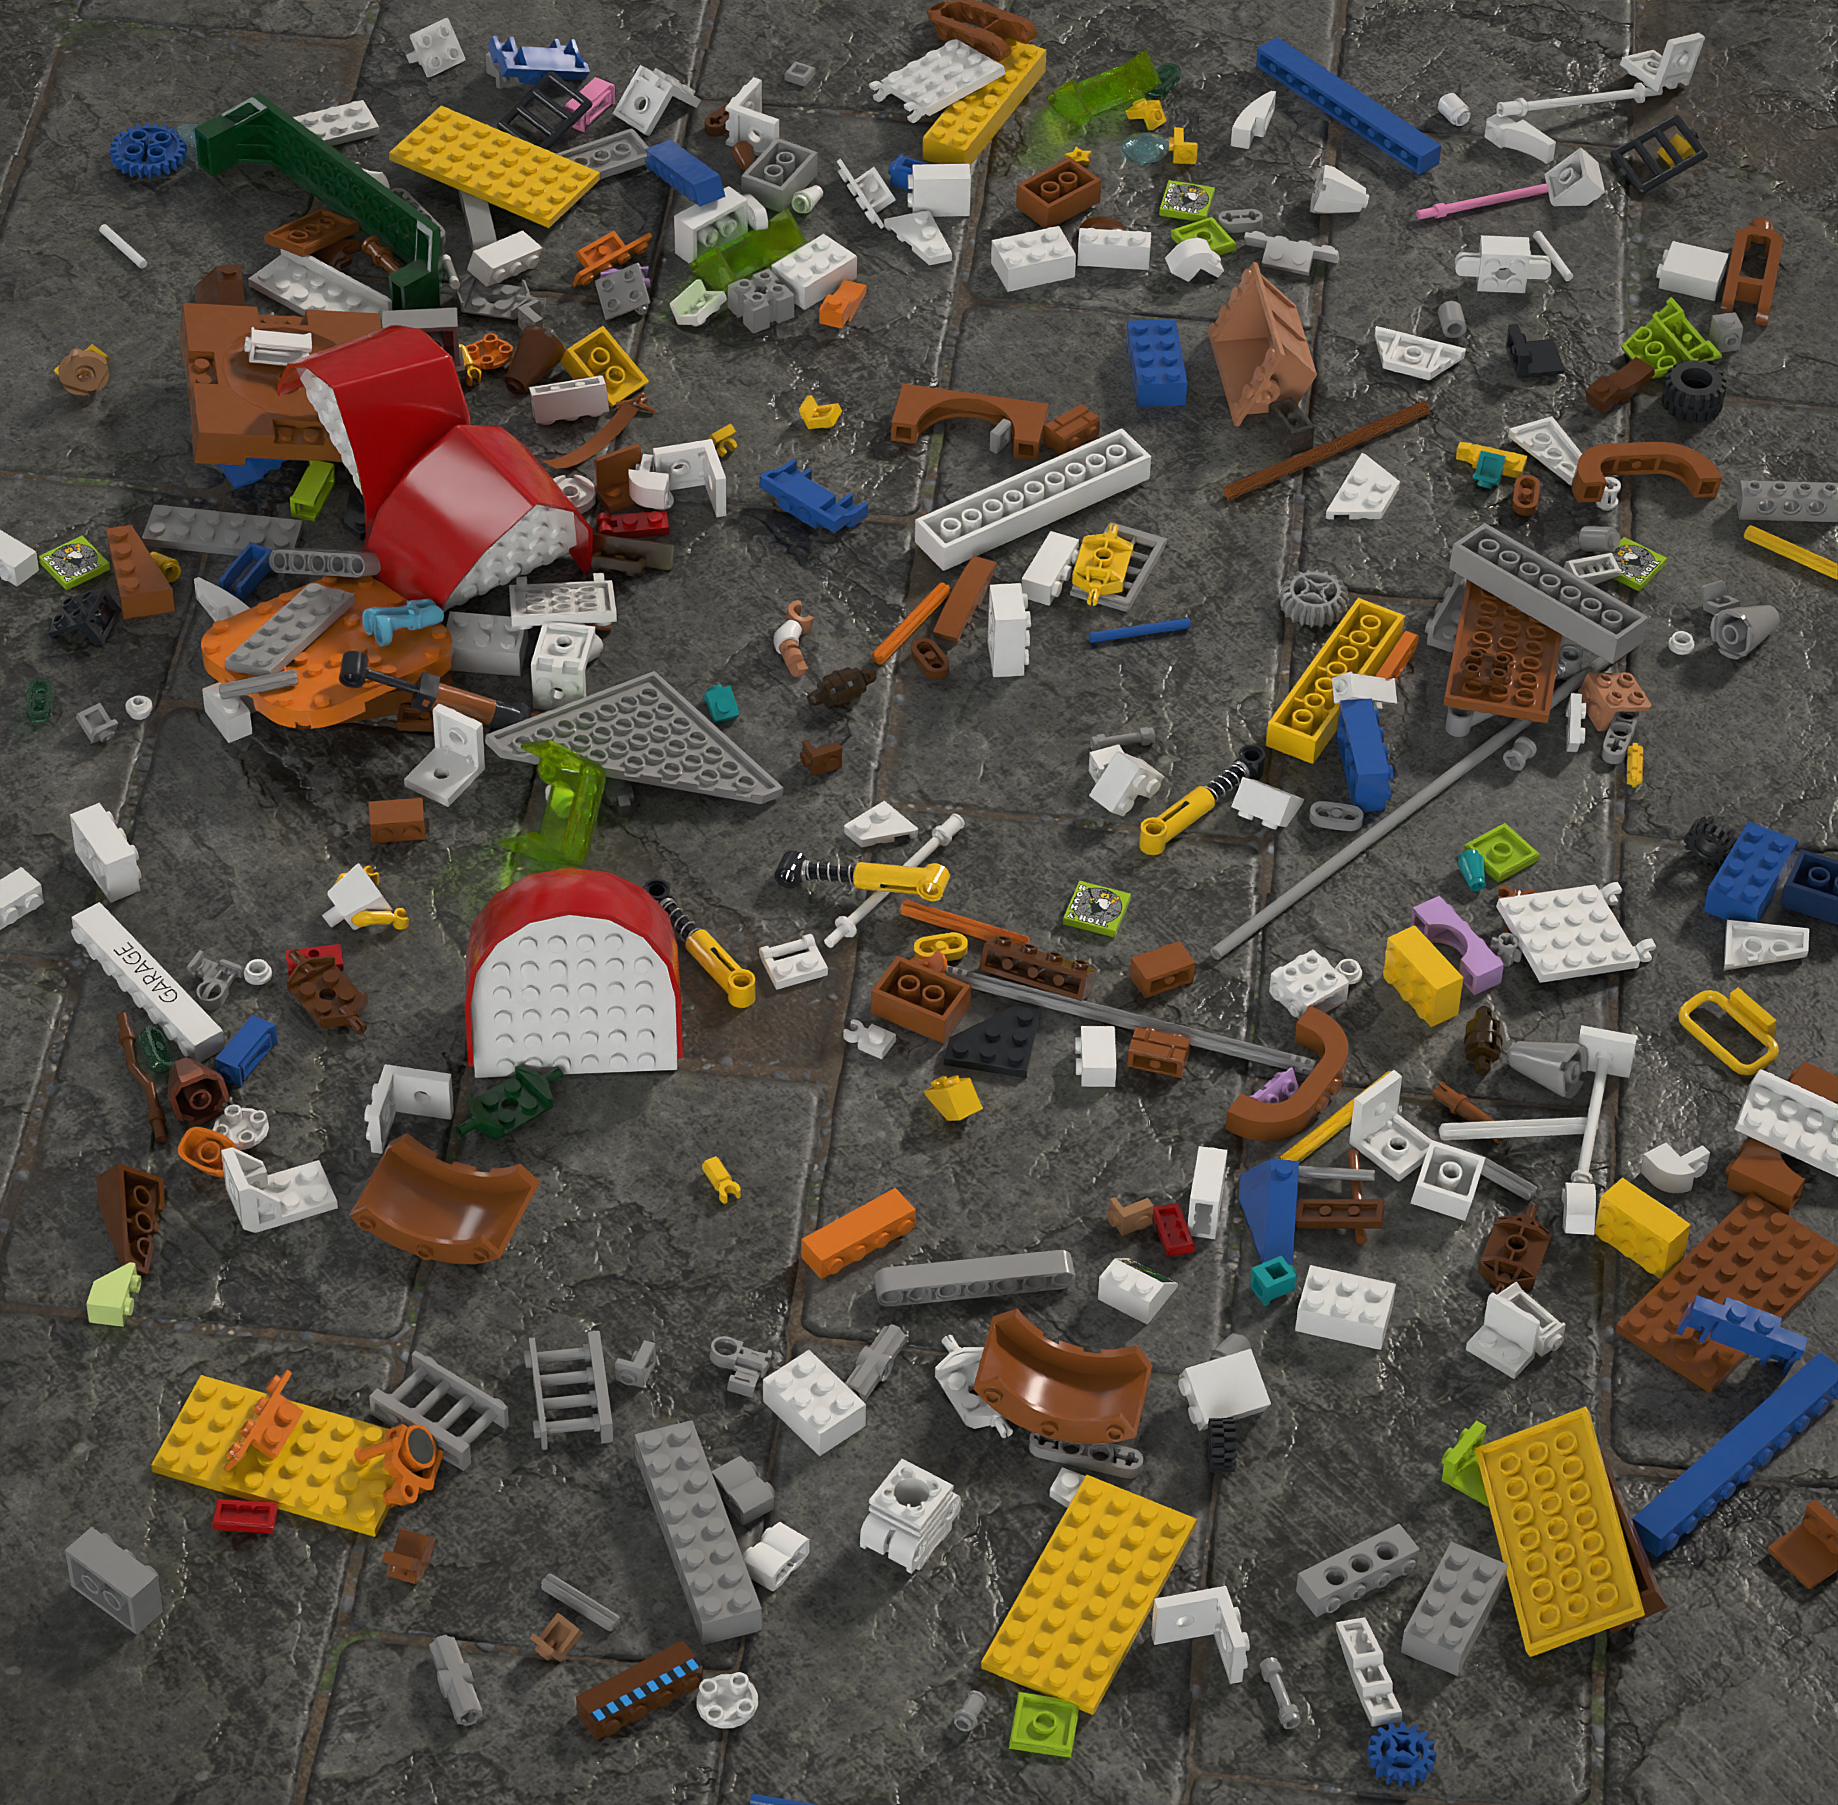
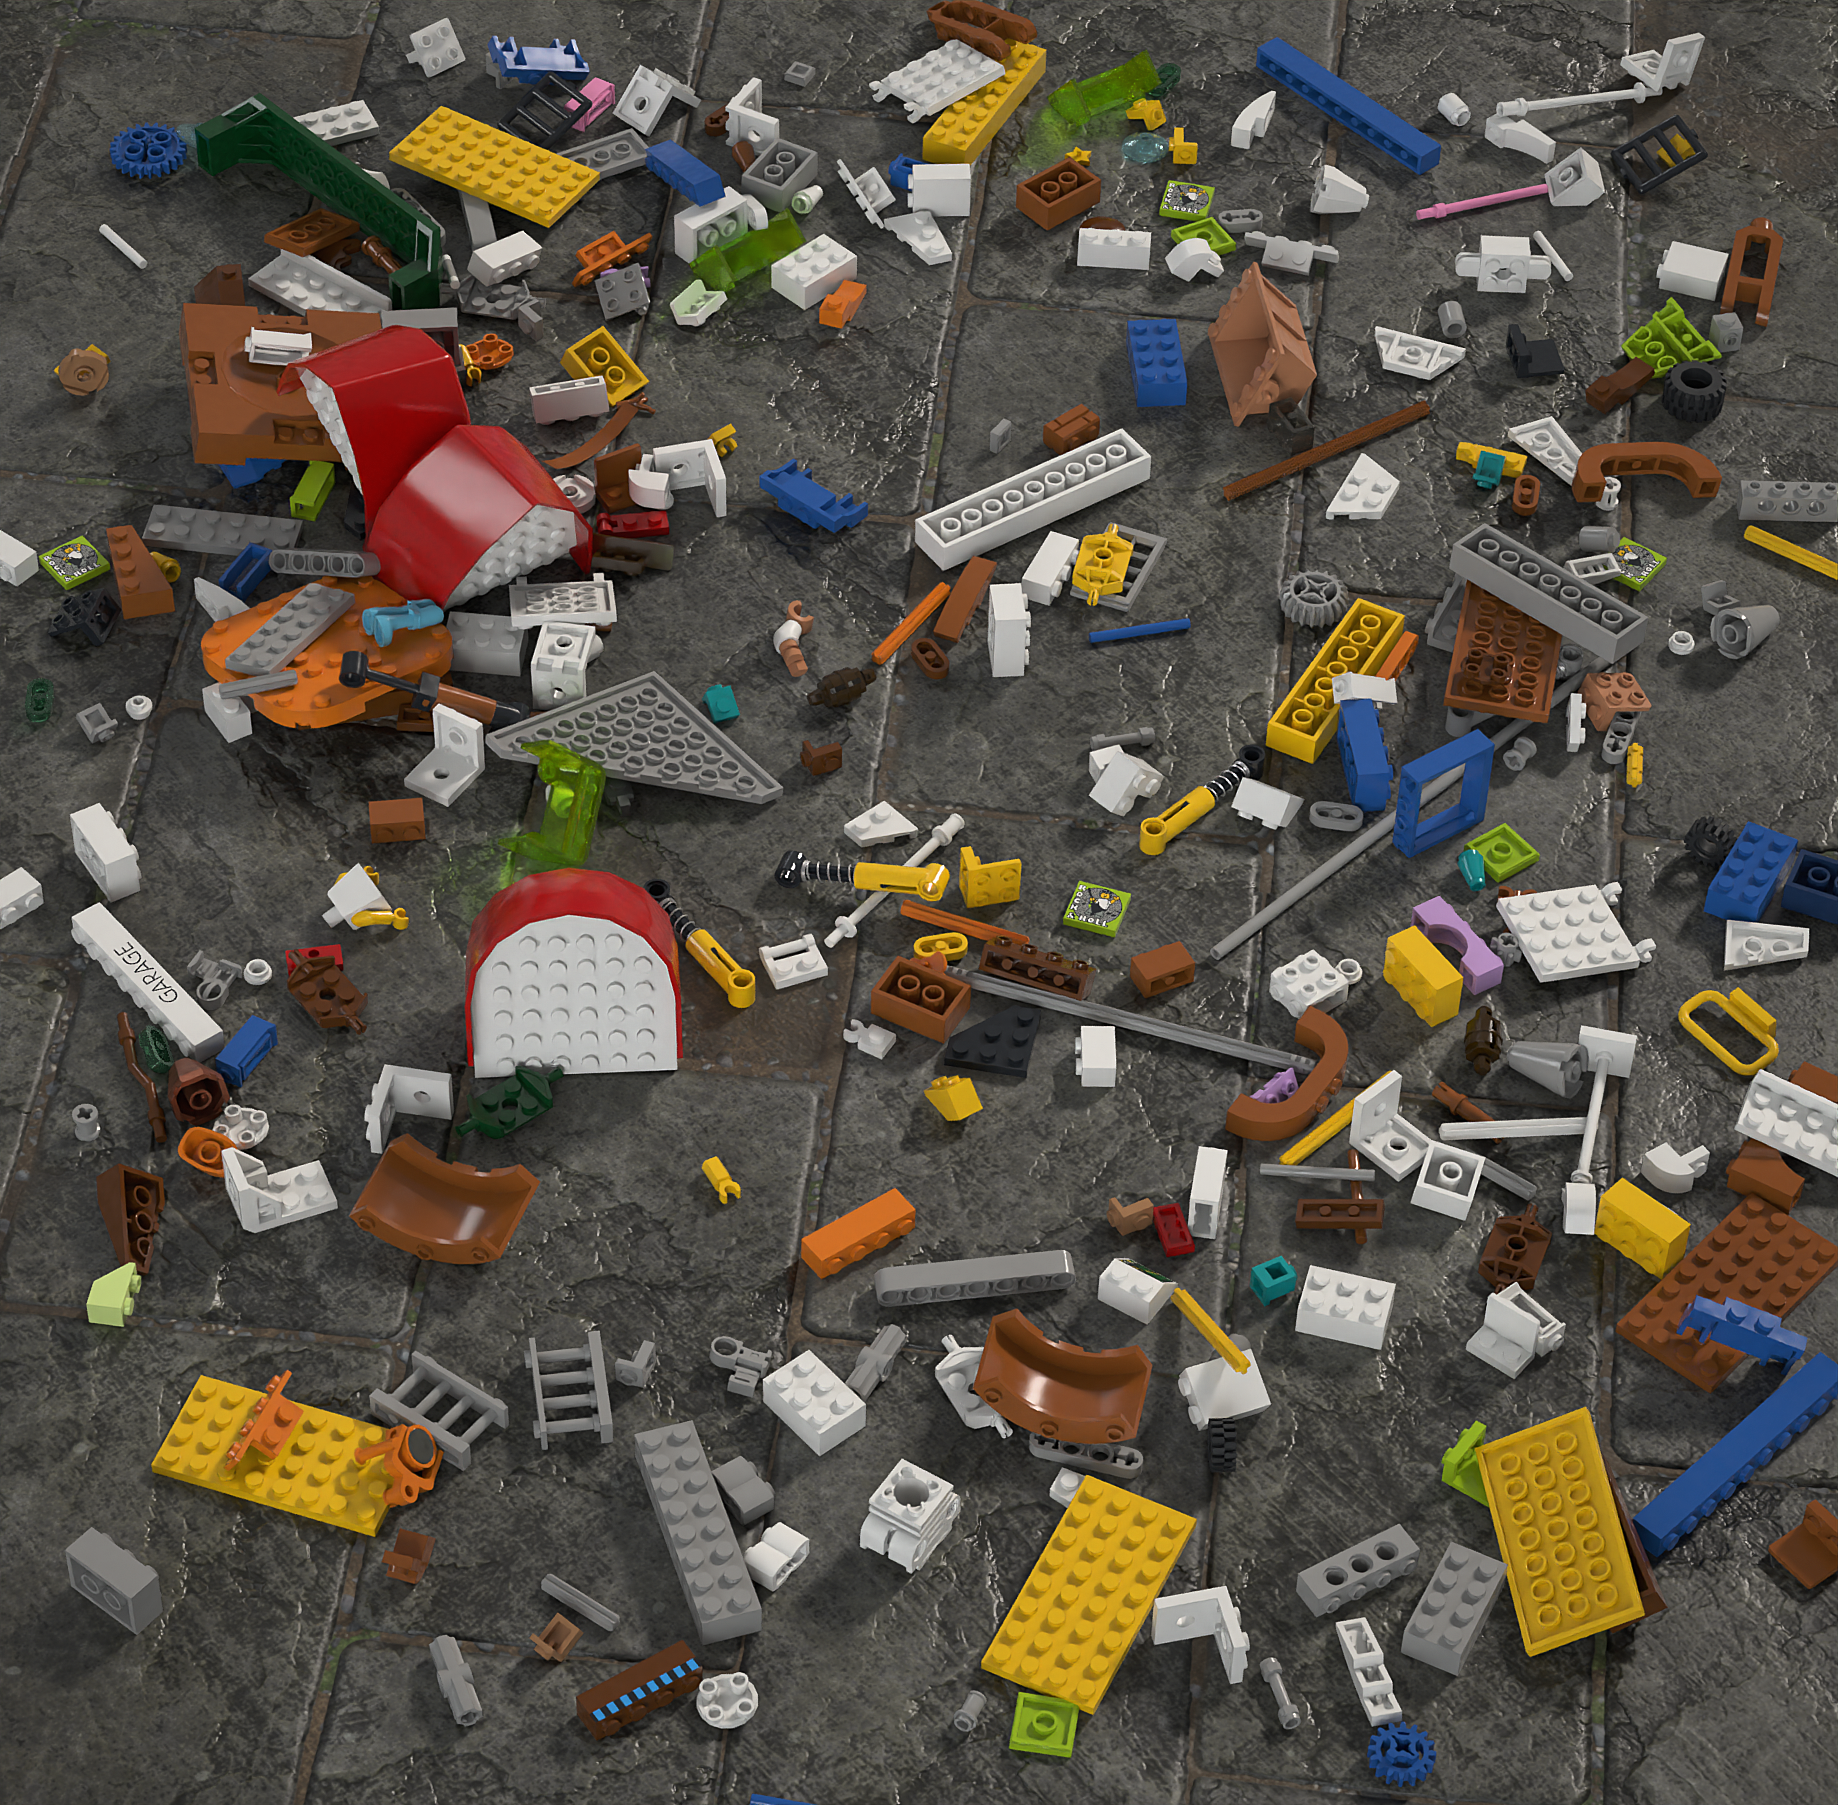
(86, 1125): none -> light grey bush
(245, 1516): red plate -> none
(533, 359): reddish brown cone -> none
(760, 301): light grey brick -> none
(819, 416): yellow bracket -> none
(923, 406): dark orange arch -> none
(988, 882): none -> yellow bracket
(1033, 258): white brick -> none
(1158, 1052): dark orange brick -> none
(1210, 1331): none -> yellow axle
(1269, 1205): blue wedge -> none
(1477, 754): none -> blue window

